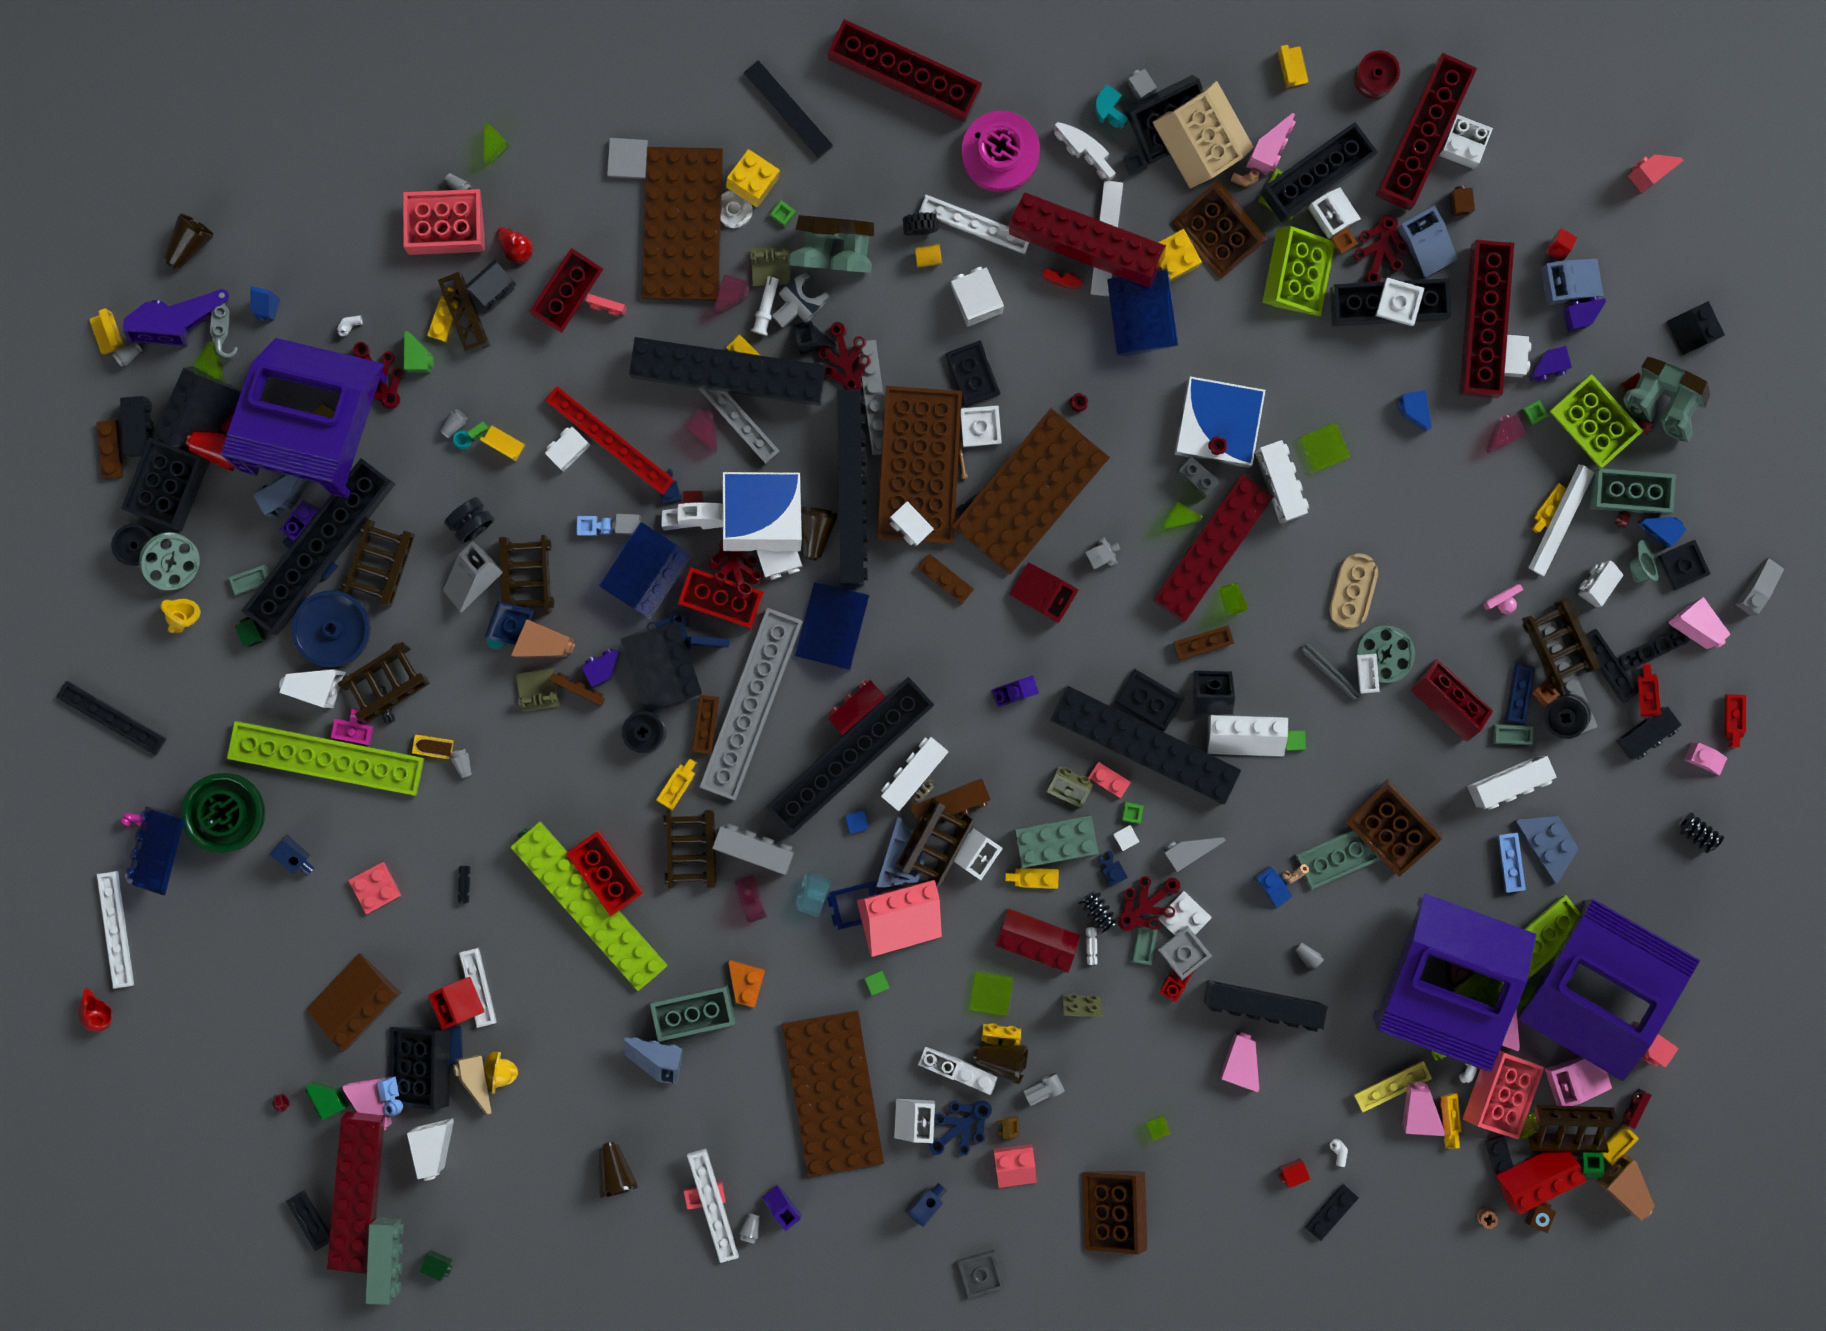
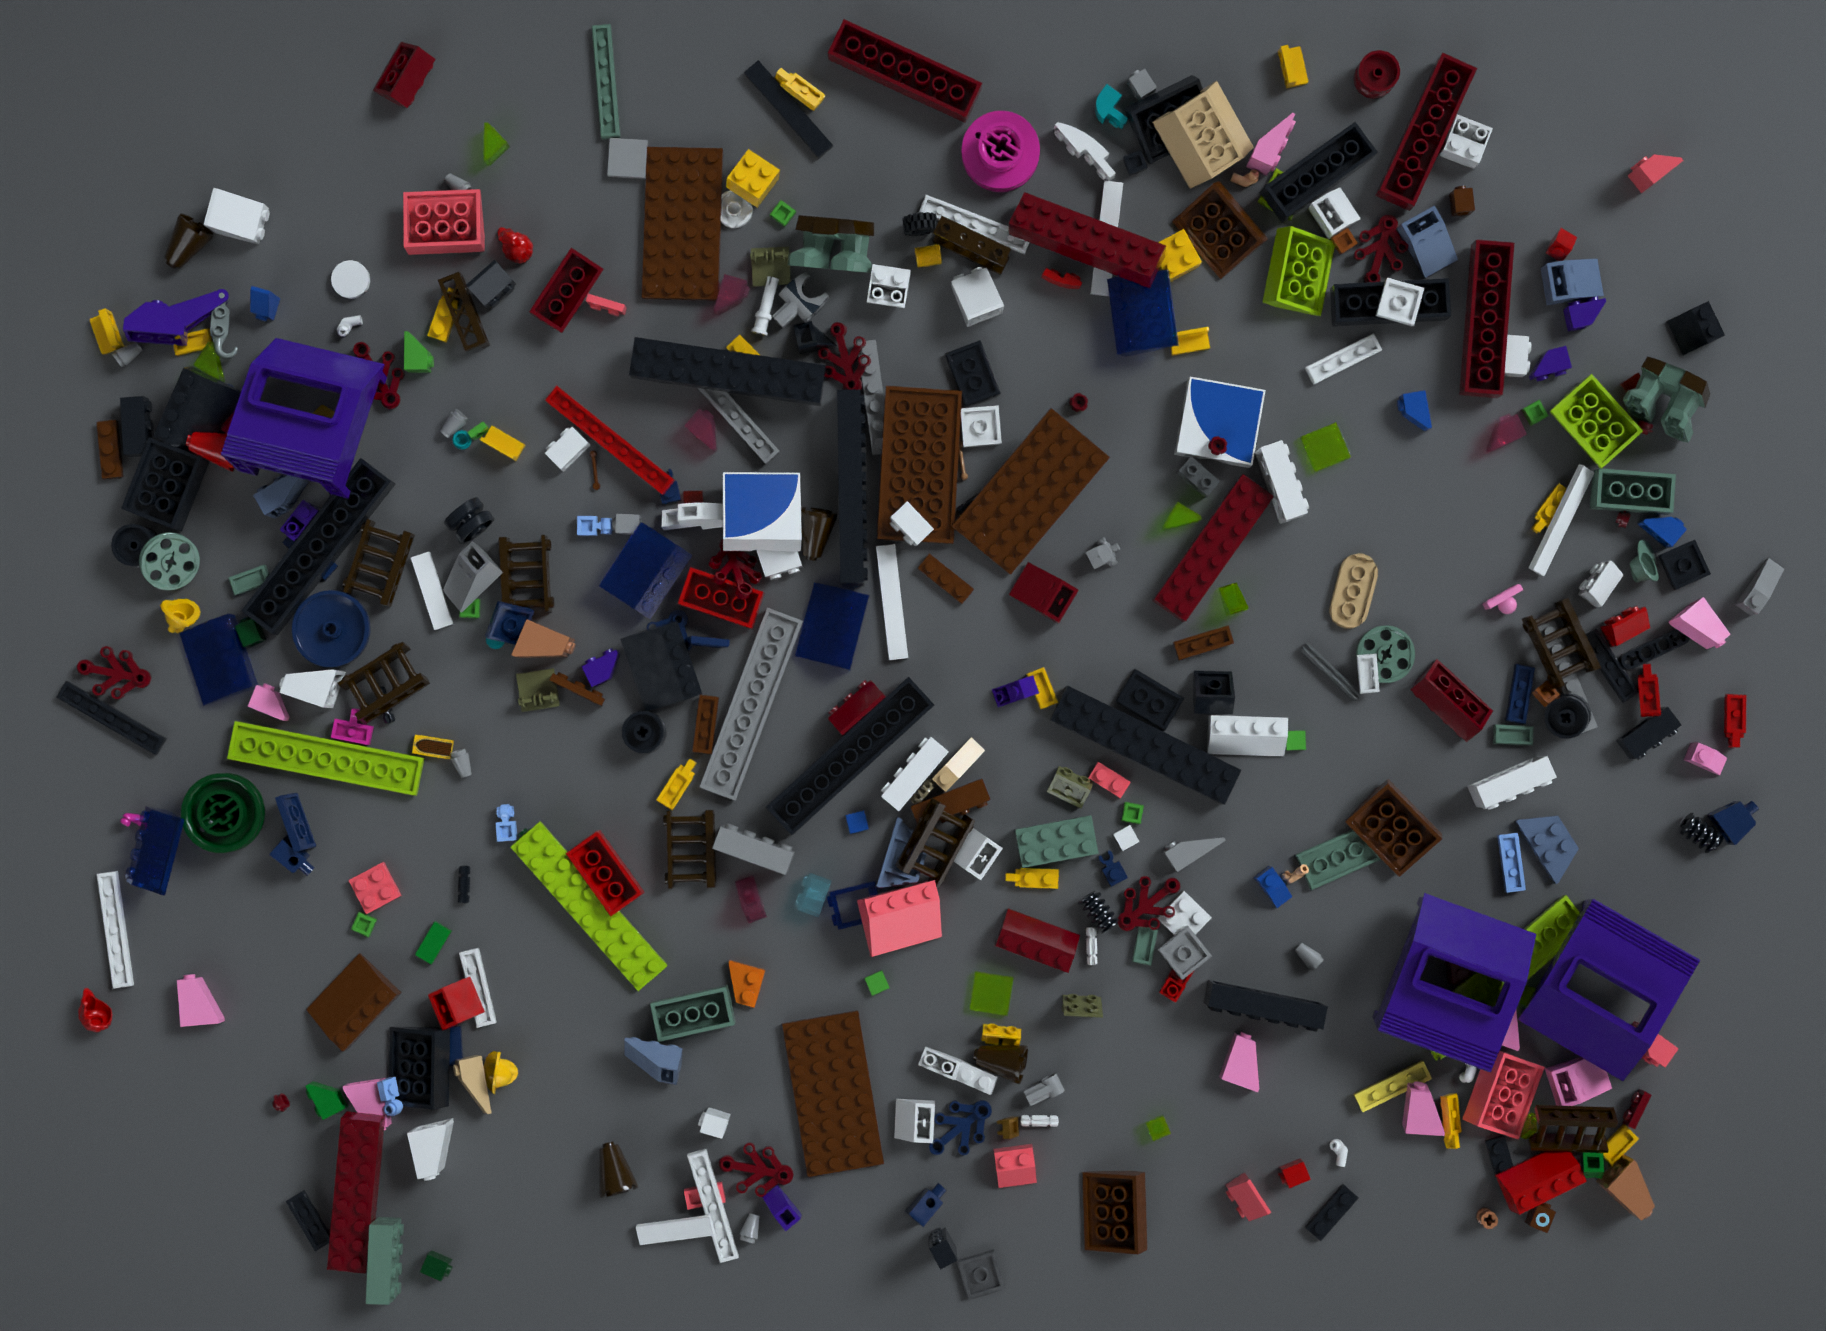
(117, 673): none -> dark red plant
(196, 342): none -> yellow tile
(196, 1002): none -> bright pink slope
(218, 659): none -> clear blue slope
(236, 216): none -> white slope
(269, 702): none -> bright pink slope
(295, 822): none -> dark blue tile
(350, 279): none -> white tile
(364, 924): none -> bright green tile
(404, 74): none -> dark red slope
(432, 590): none -> white tile
(433, 942): none -> green tile
(472, 610): none -> bright green tile
(506, 829): none -> light blue plate
(596, 485): none -> reddish brown hinge
(606, 81): none -> sand green tile
(675, 1229): none -> white tile
(714, 1122): none -> white brick
(759, 1170): none -> dark red plant
(800, 88): none -> yellow hinge
(888, 286): none -> white slope
(892, 602): none -> white tile
(942, 1247): none -> black brick
(958, 764): none -> slope
(971, 245): none -> dark brown fence
(1039, 1120): none -> white axle
(1046, 693): none -> yellow tile
(1192, 341): none -> yellow panel
(1247, 1197): none -> coral slope
(1343, 358): none -> white tile
(1625, 626): none -> red slope
(1734, 820): none -> dark blue torso

